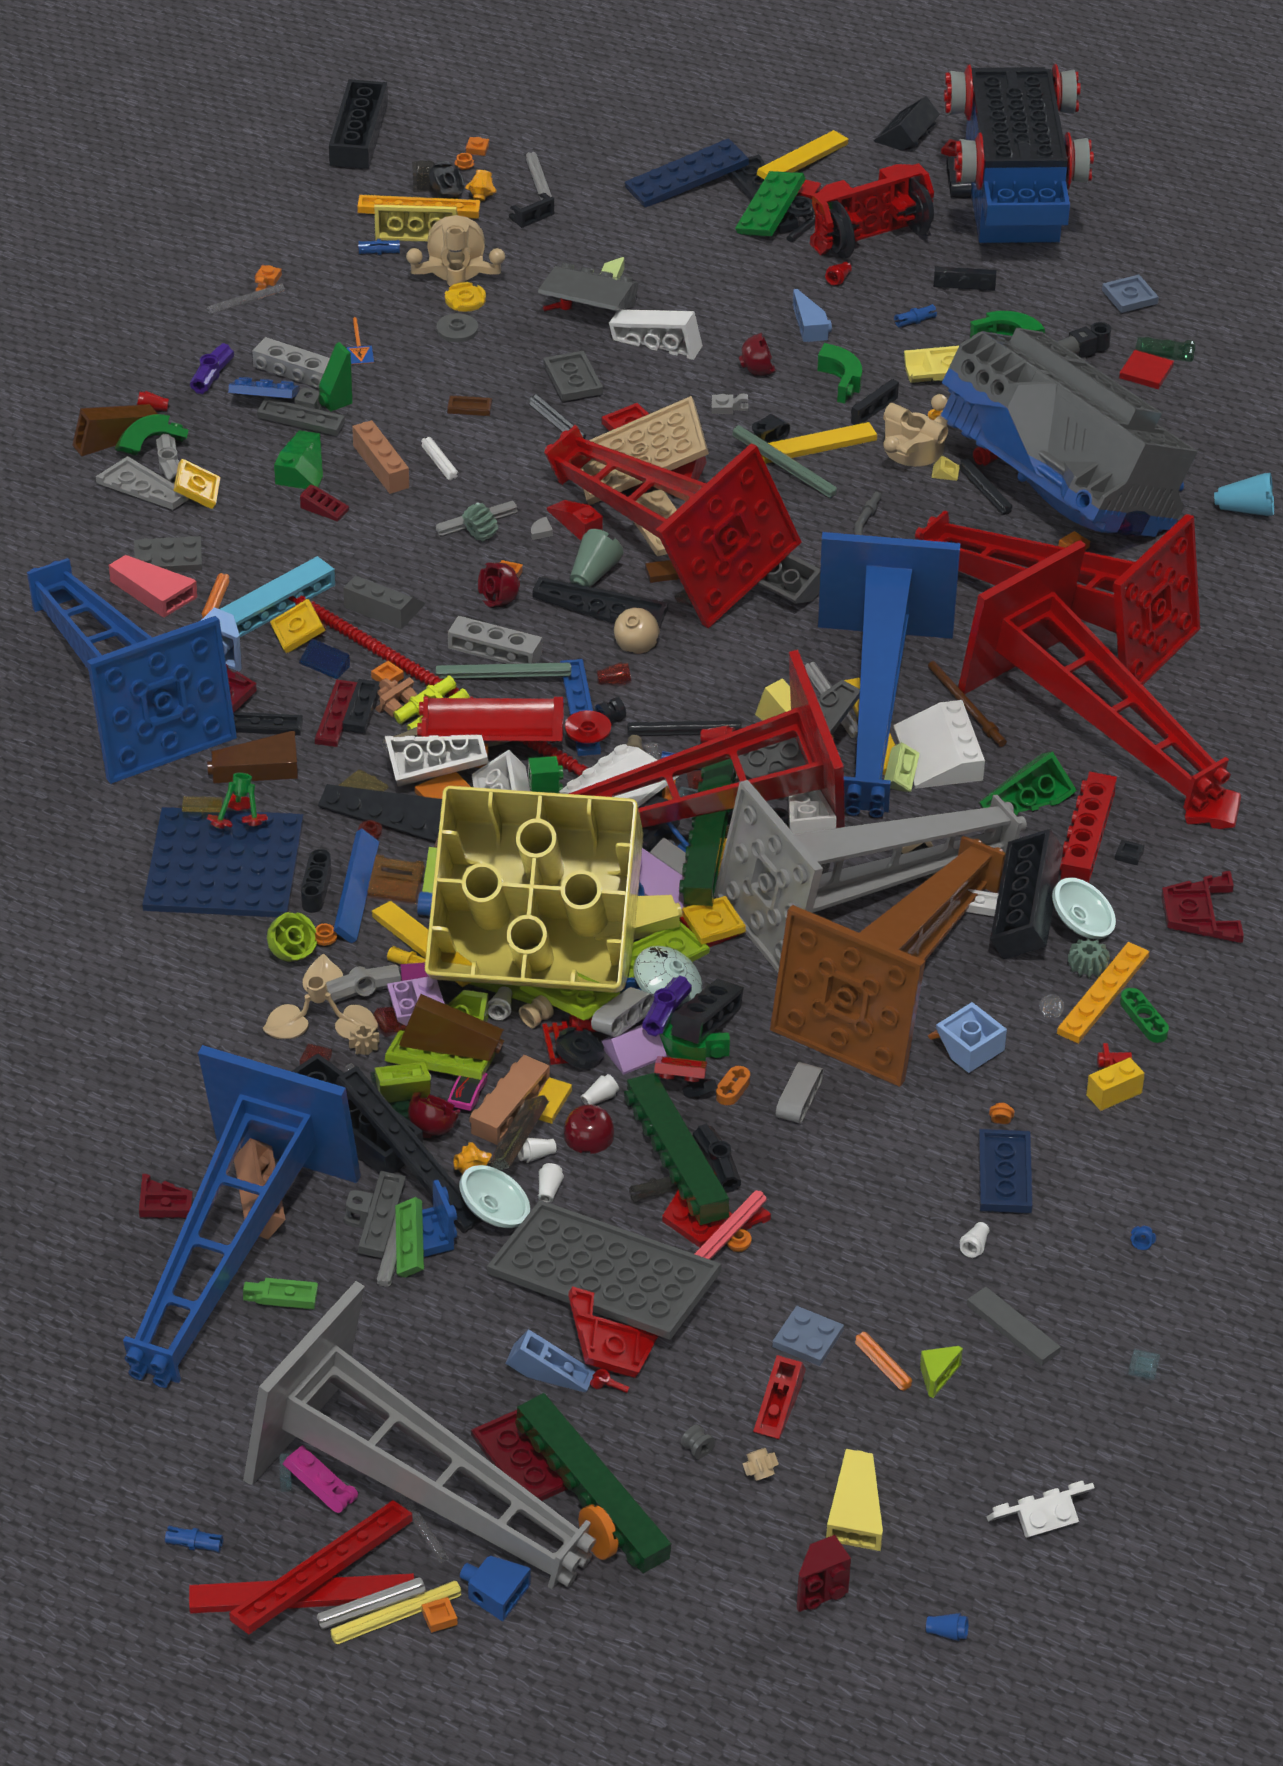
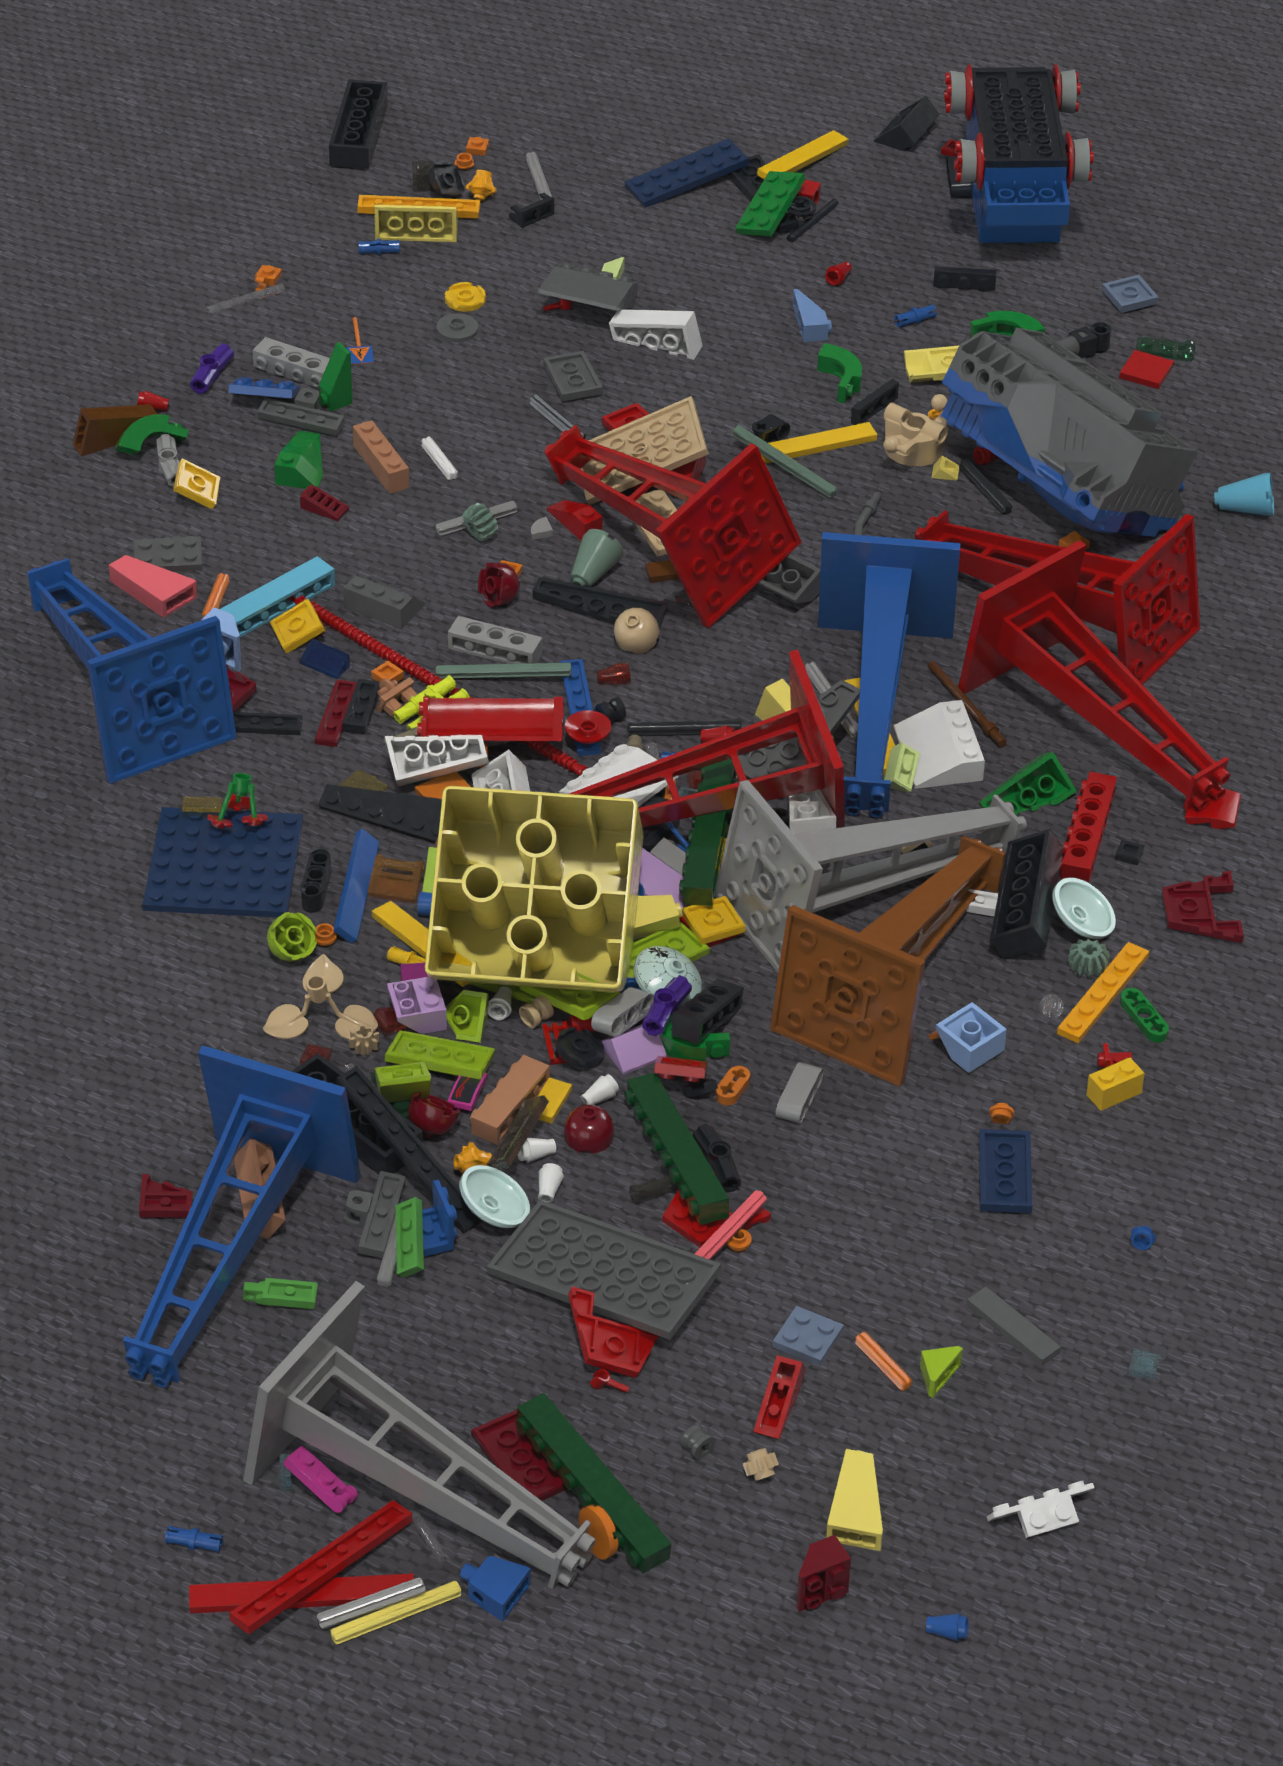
(140, 482): light grey wing -> none
(262, 759): reddish brown slope -> none
(371, 827): clear red plate -> none
(376, 979): light grey piece -> none
(439, 1614): orange plate -> none
(450, 1031): reddish brown slope -> none
(455, 267): tan piece -> none
(469, 405): reddish brown tile -> none
(545, 774): green brick -> none
(547, 1363): medium blue slope -> none
(726, 403): light grey plate -> none
(757, 356): dark red cylinder -> none
(872, 209): red piece -> none
(974, 1241): white cone -> none

